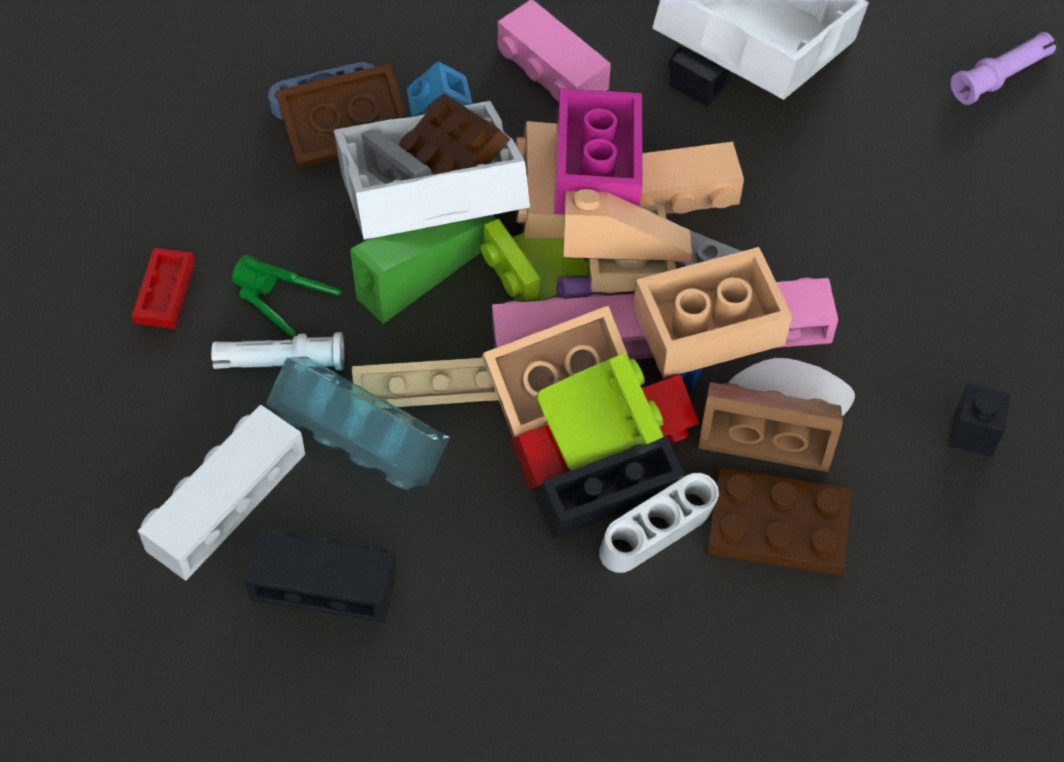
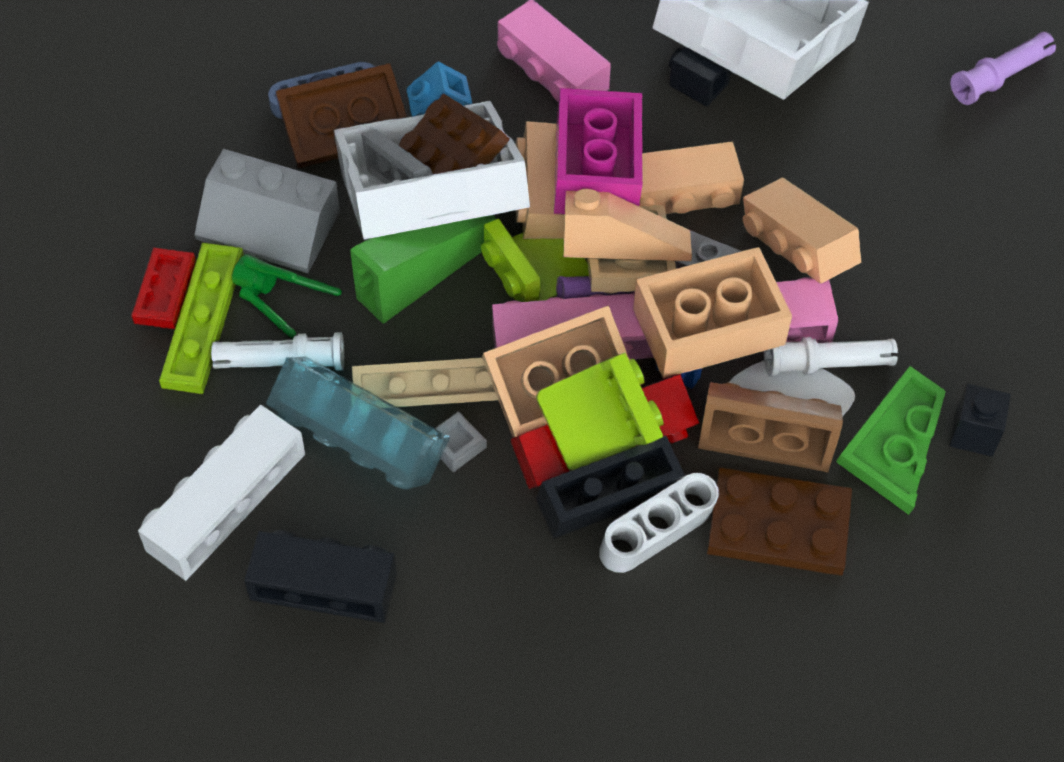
(201, 319): none -> lime tile
(267, 210): none -> light grey slope
(464, 441): none -> light grey tile
(802, 230): none -> light nougat brick
(809, 355): none -> white pin
(895, 440): none -> bright green wing

